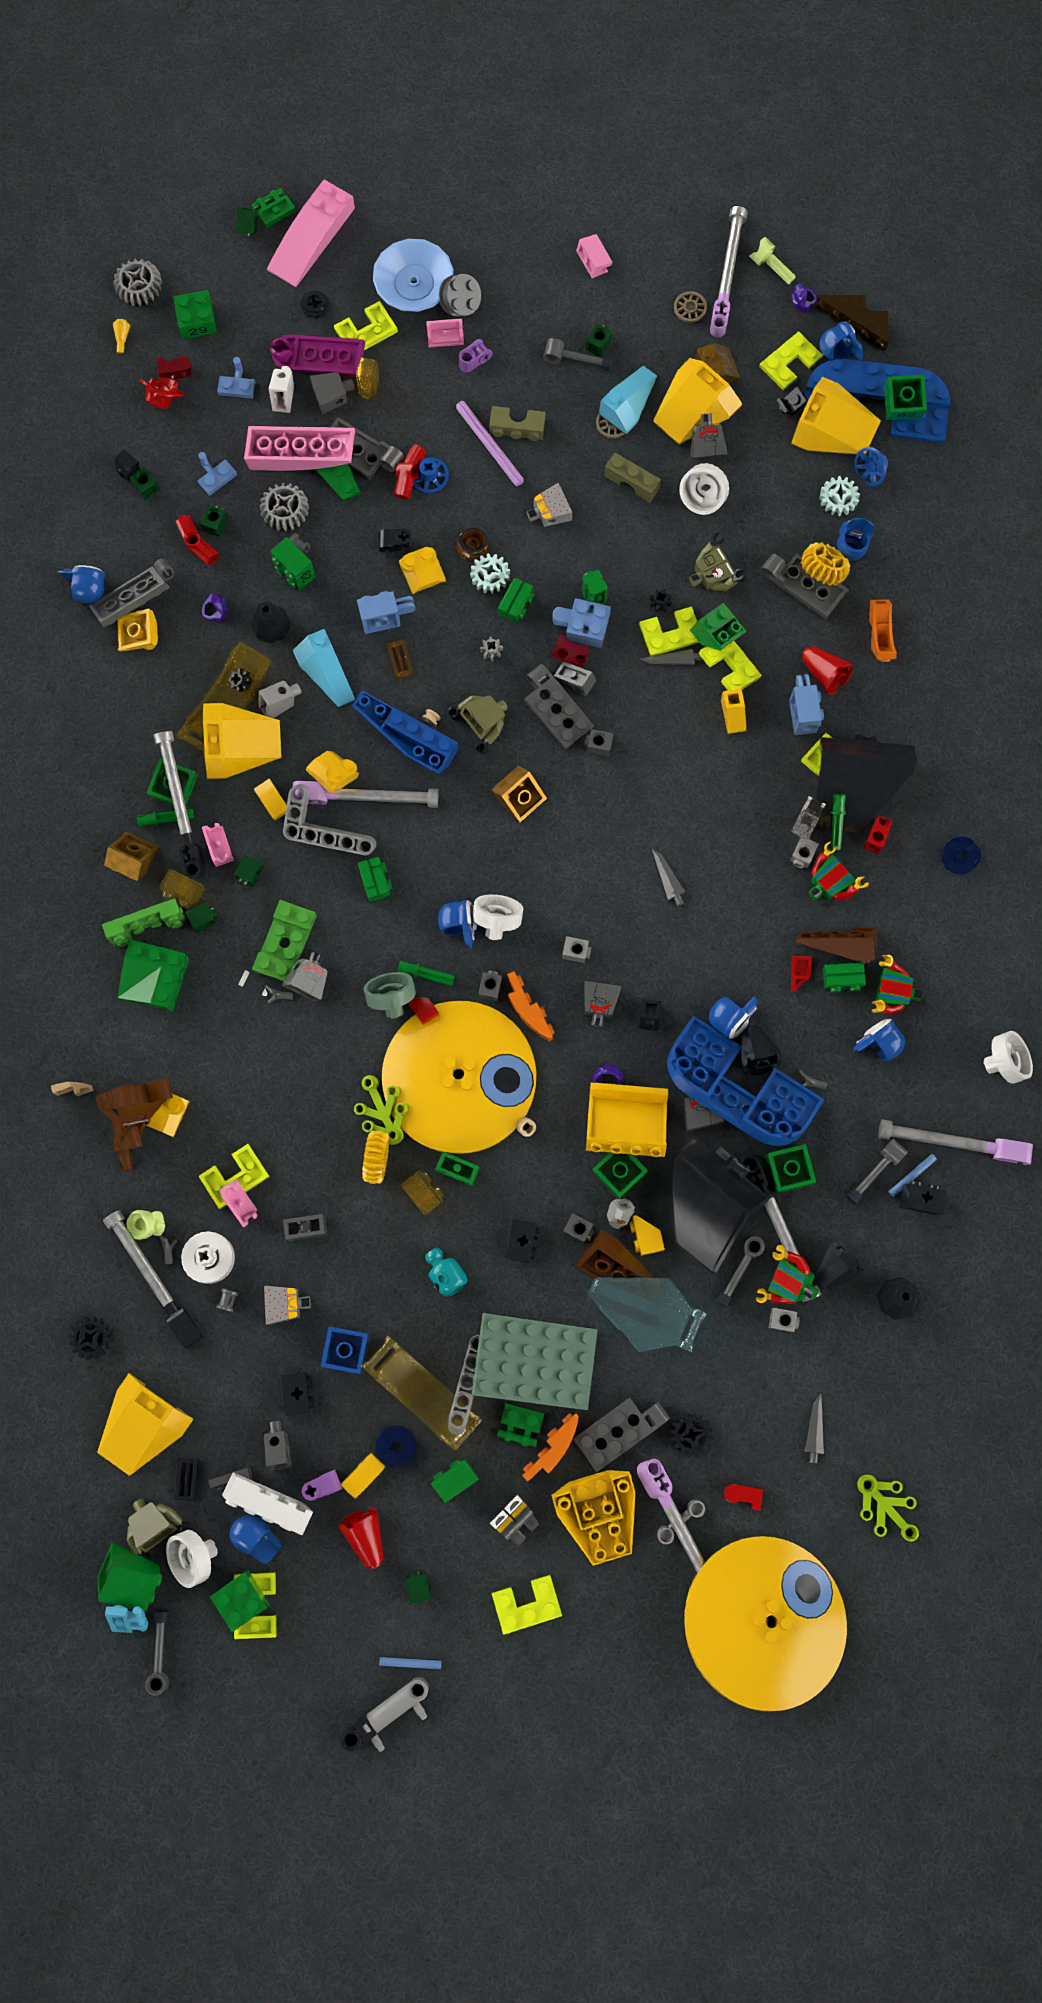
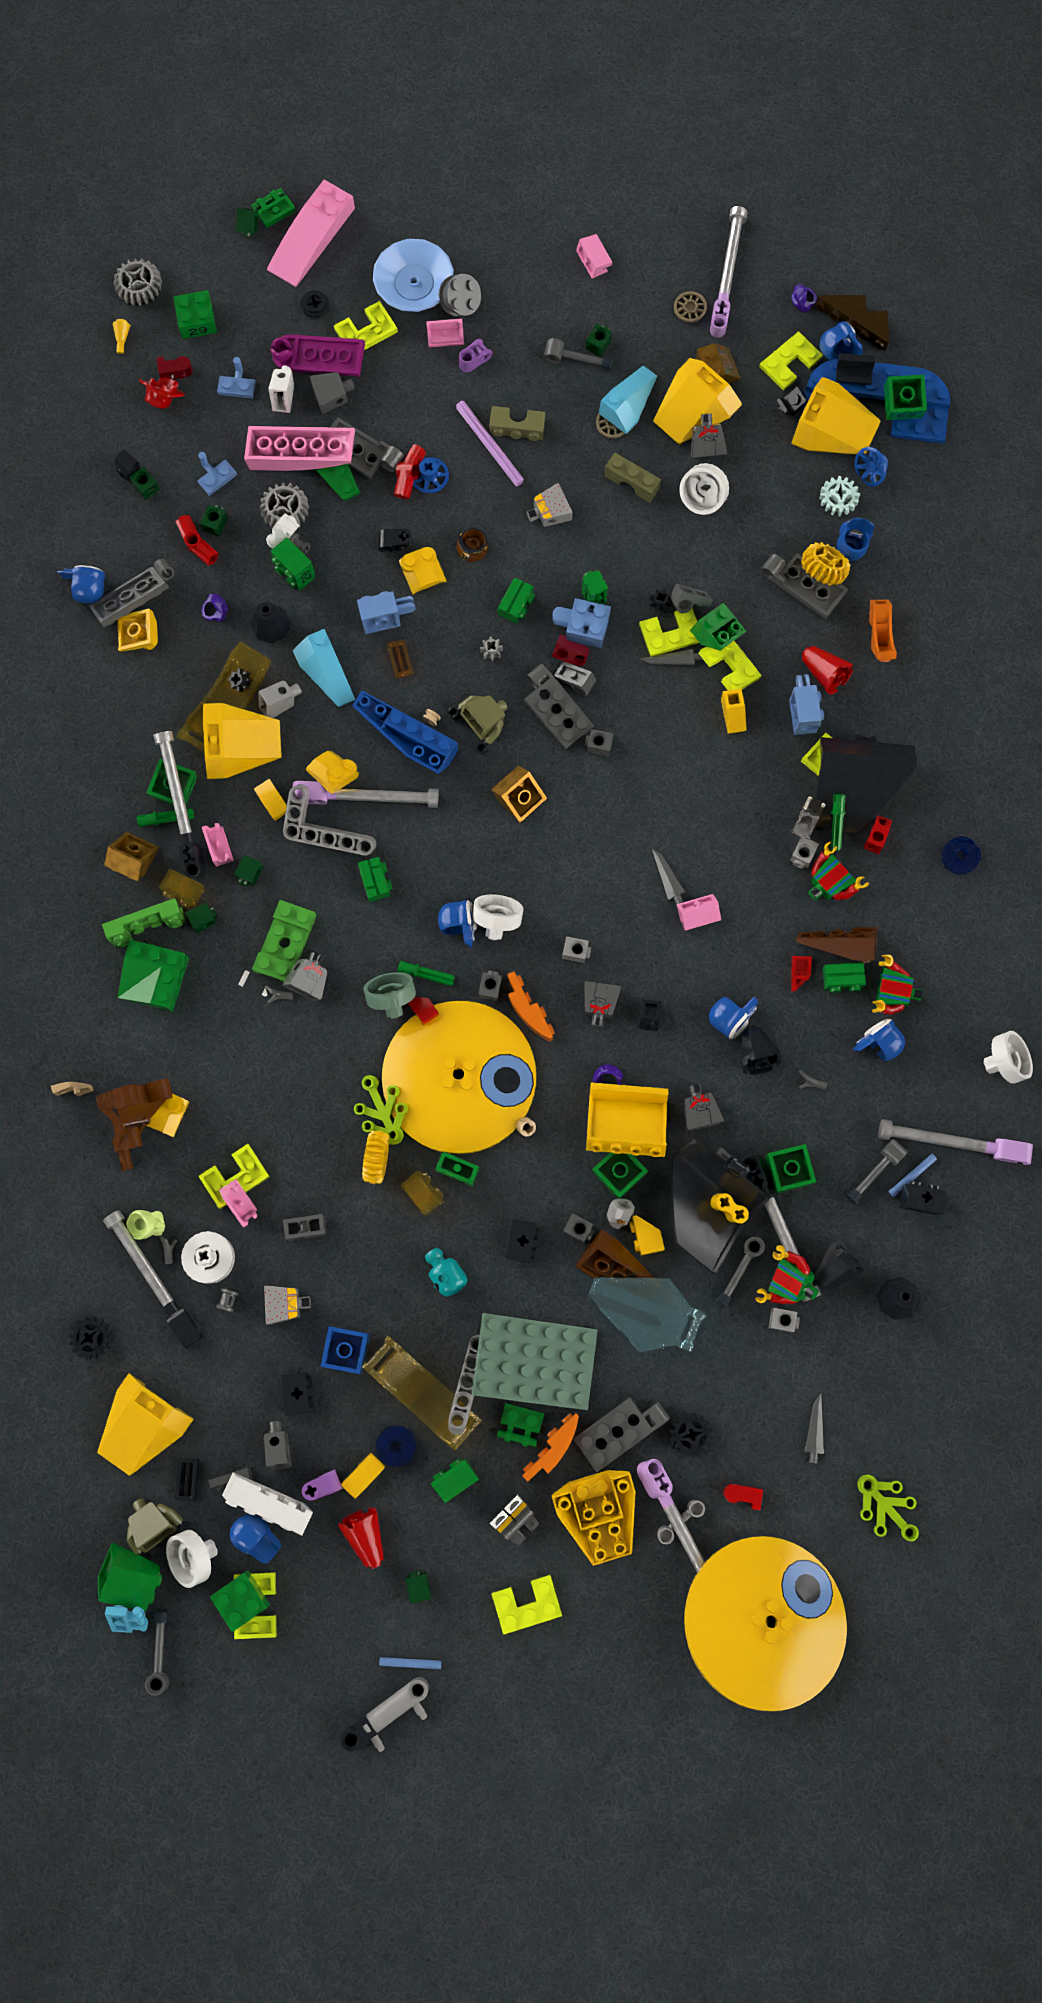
(283, 528): none -> white connector
(368, 378): clear yellow brick -> none
(496, 577): light aqua gear -> none
(685, 597): none -> dark grey plate
(699, 912): none -> bright pink hinge
(714, 568): olive torso -> none
(729, 1208): none -> yellow axle
(765, 254): yellowish green piece -> none
(773, 1117): blue plate -> none
(855, 369): none -> black panel

